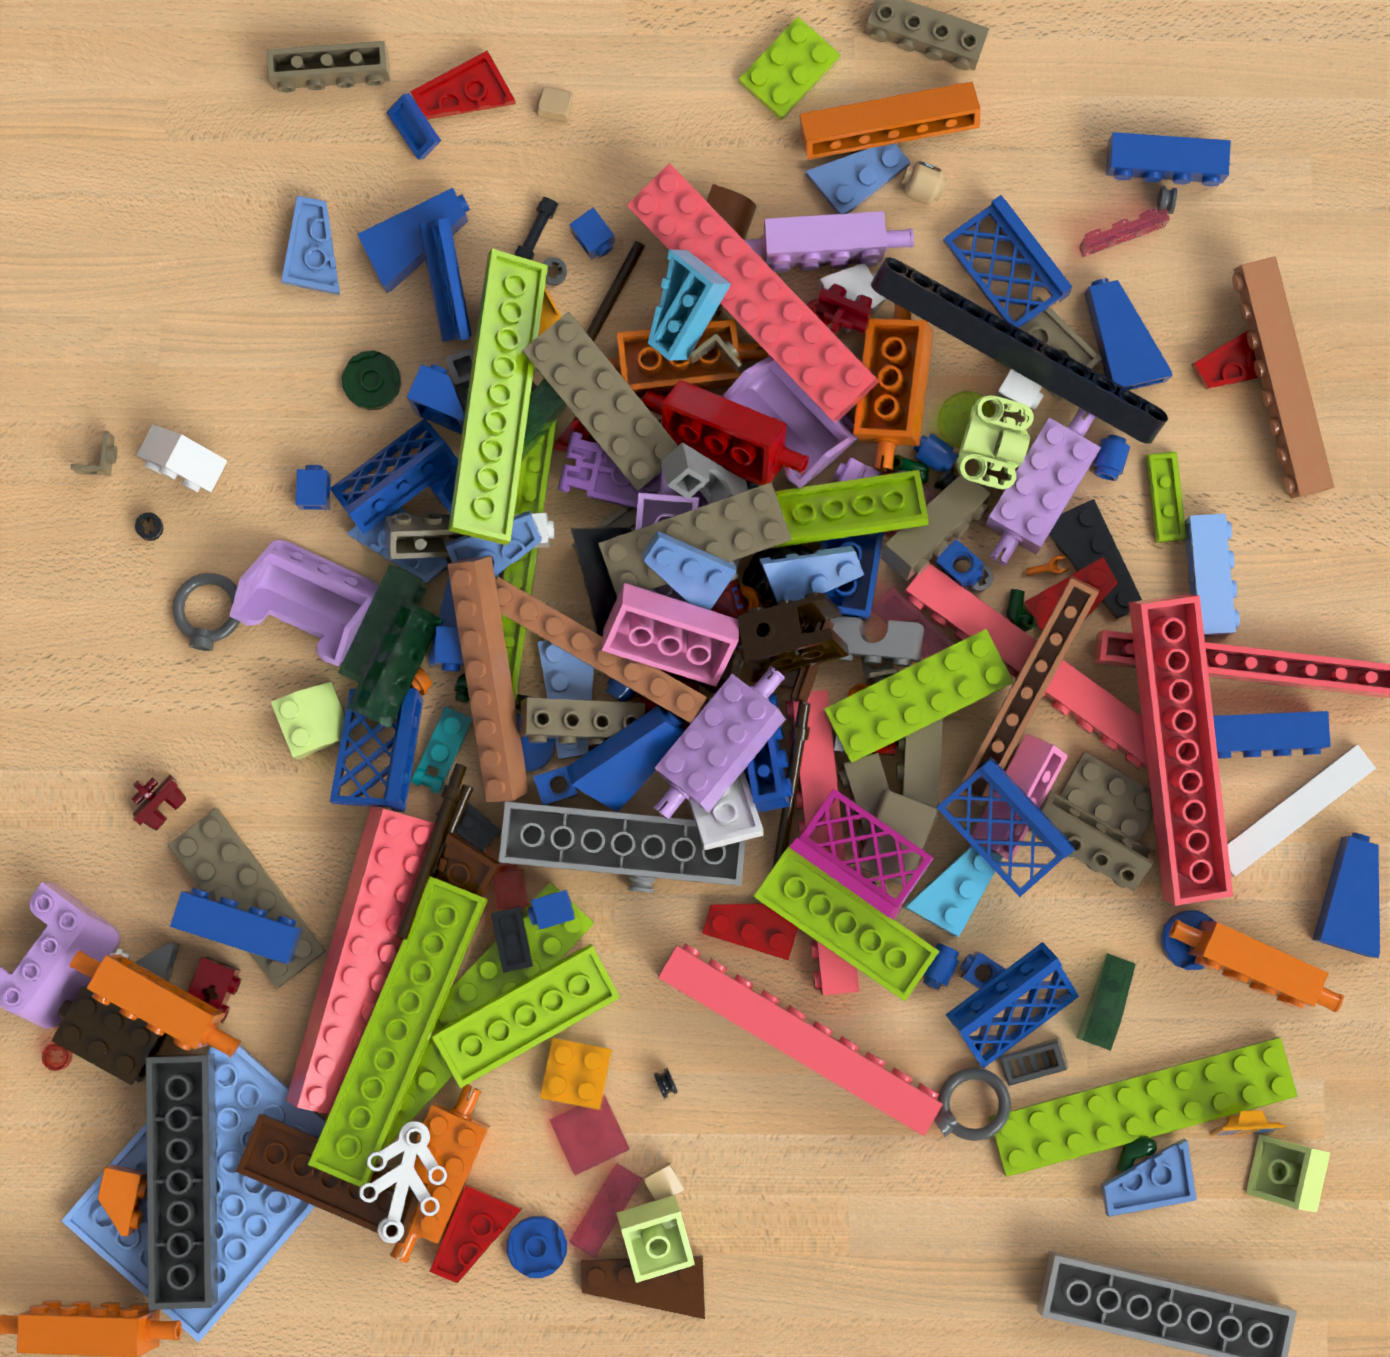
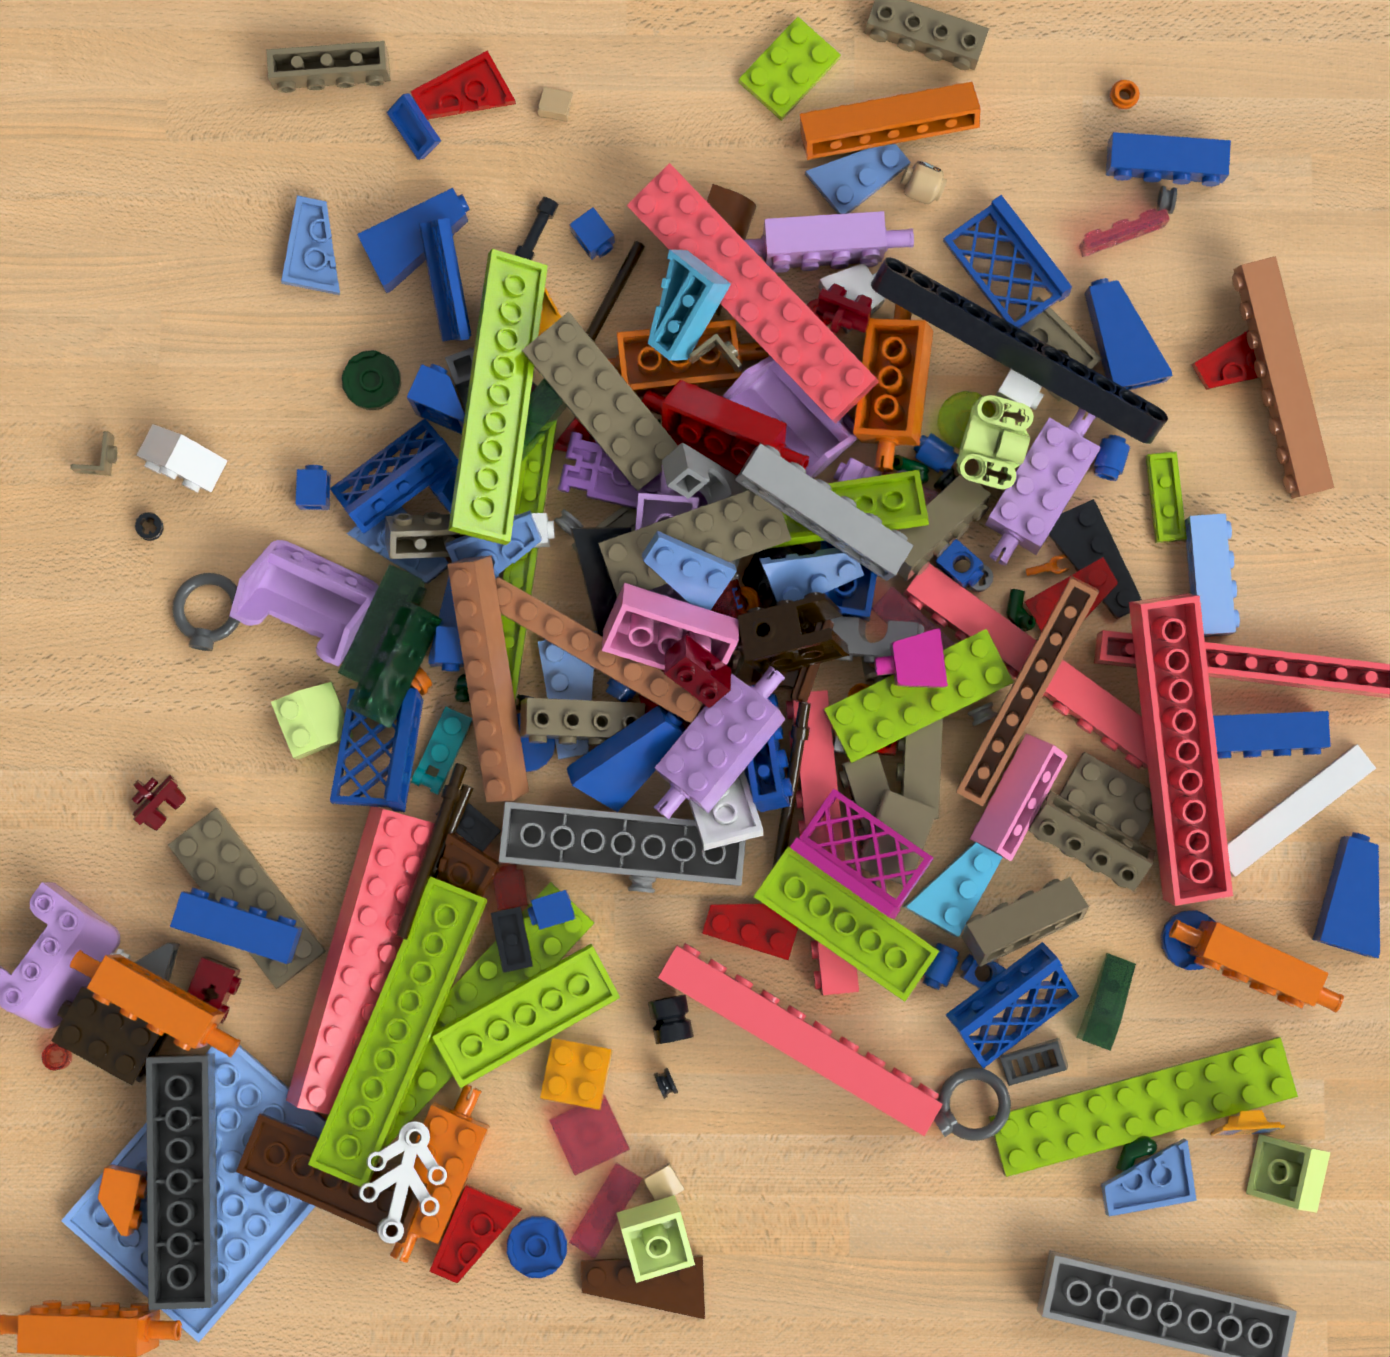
(543, 785): blue brick -> none
(559, 277): dark grey bush -> none
(568, 521): none -> light grey bush
(670, 1019): none -> black wheel
(697, 671): none -> dark red brick
(824, 512): none -> light grey brick
(915, 661): none -> dark pink torso
(982, 714): none -> light grey bush
(1024, 921): none -> dark tan brick
(1028, 812): blue fence -> none
(1128, 87): none -> orange plate

